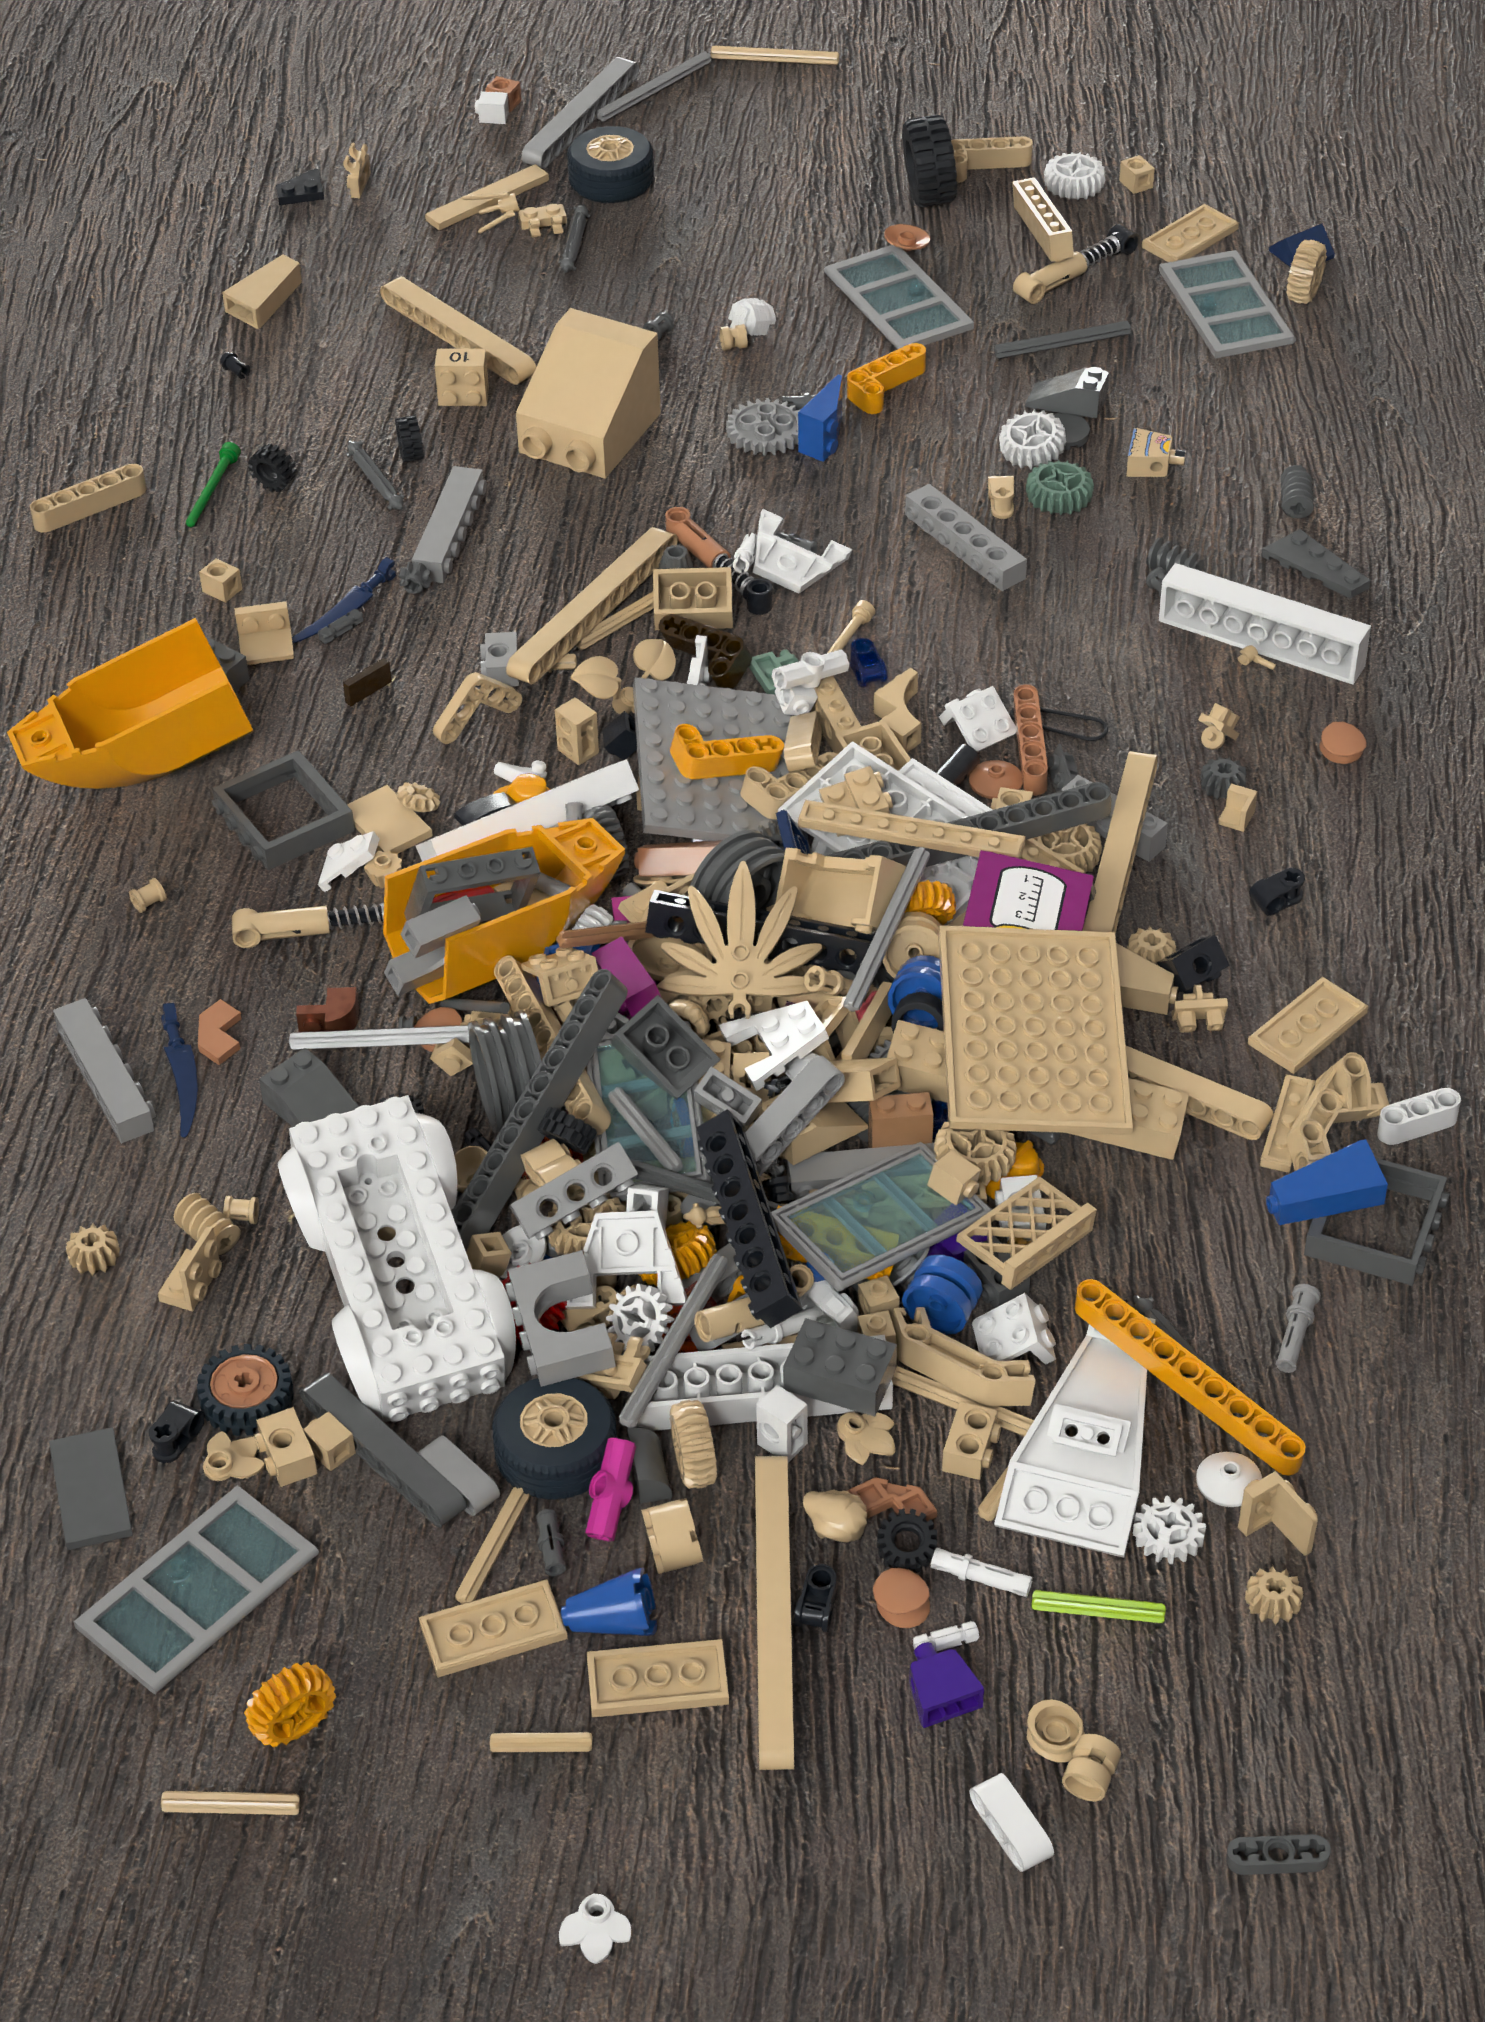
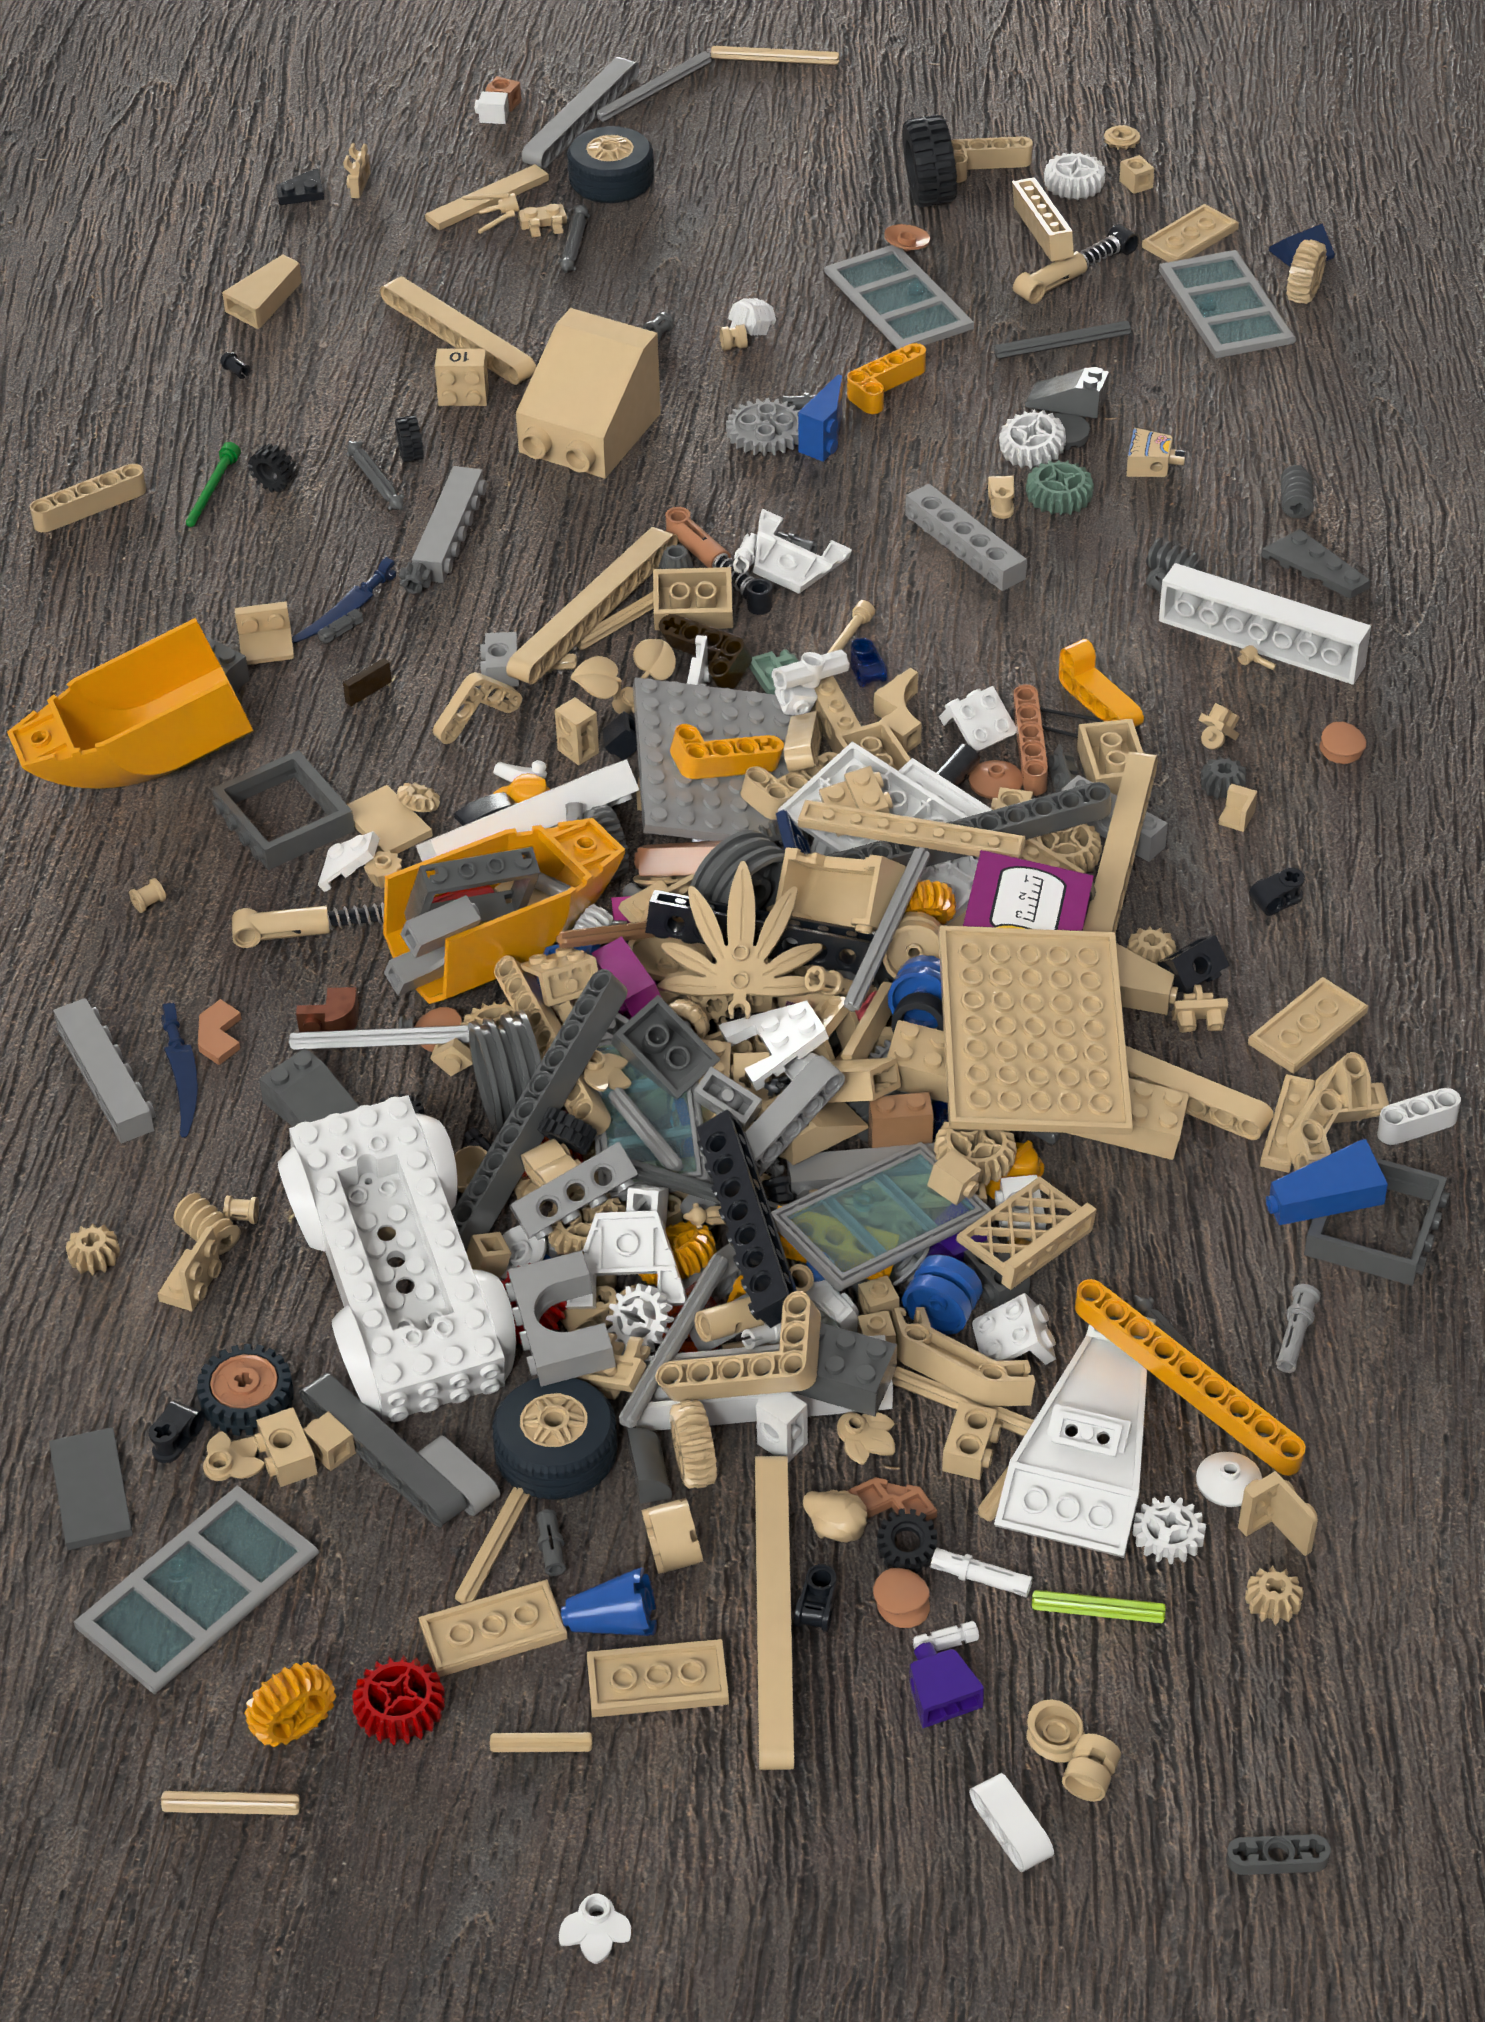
(220, 580): tan brick -> none
(404, 1711): none -> red gear
(476, 1005): dark grey bar -> none
(606, 1072): none -> tan plate
(610, 1489): dark pink piece -> none
(753, 1366): none -> tan beam
(1092, 688): none -> light orange beam
(1105, 749): none -> tan brick
(1122, 137): none -> tan gear

